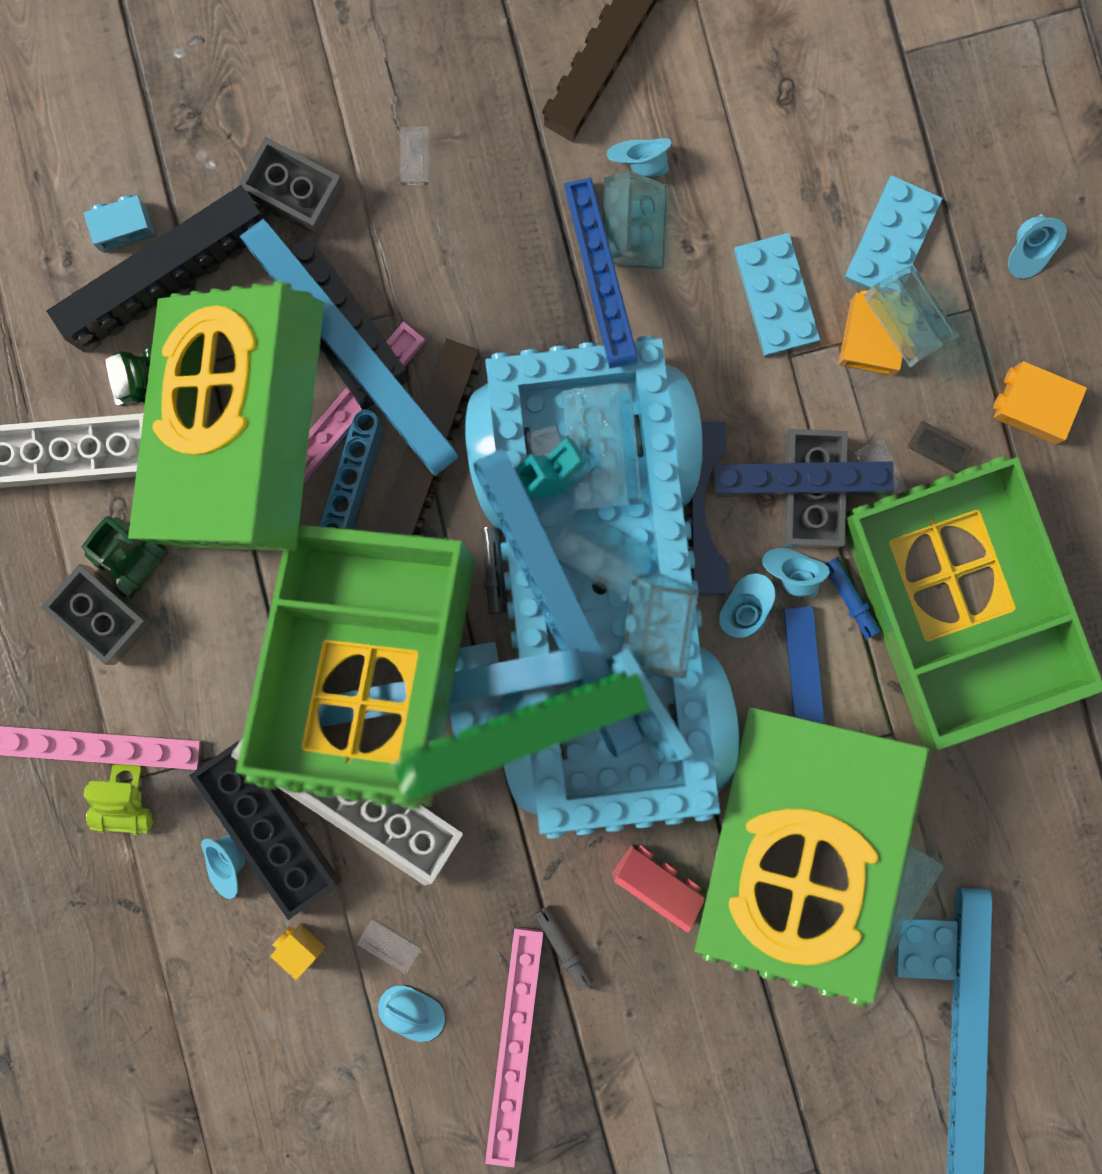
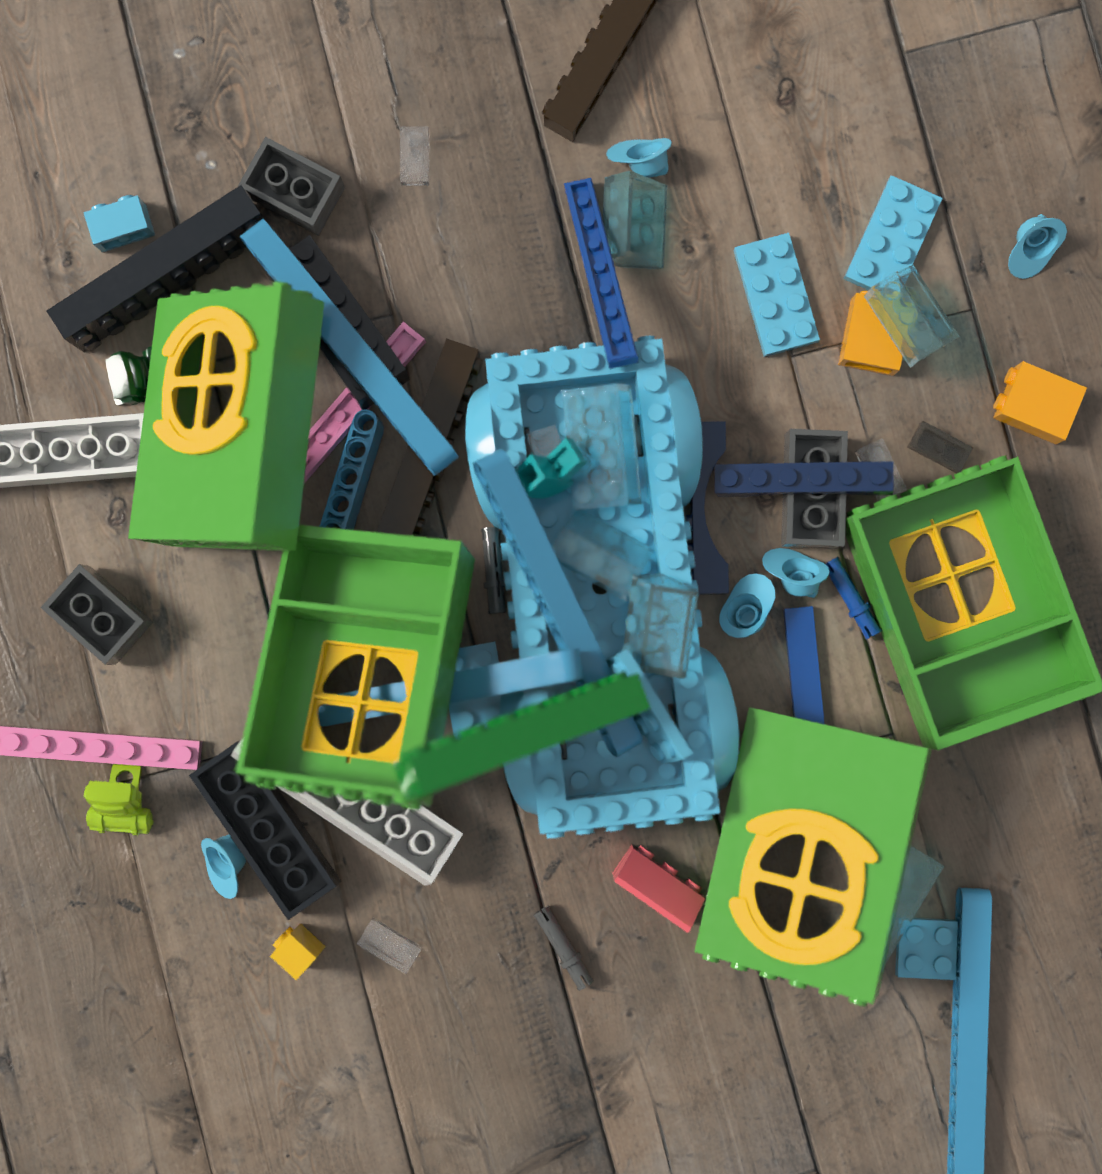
(124, 558): dark green piece -> none
(411, 1013): medium azure piece -> none
(514, 1047): bright pink plate -> none

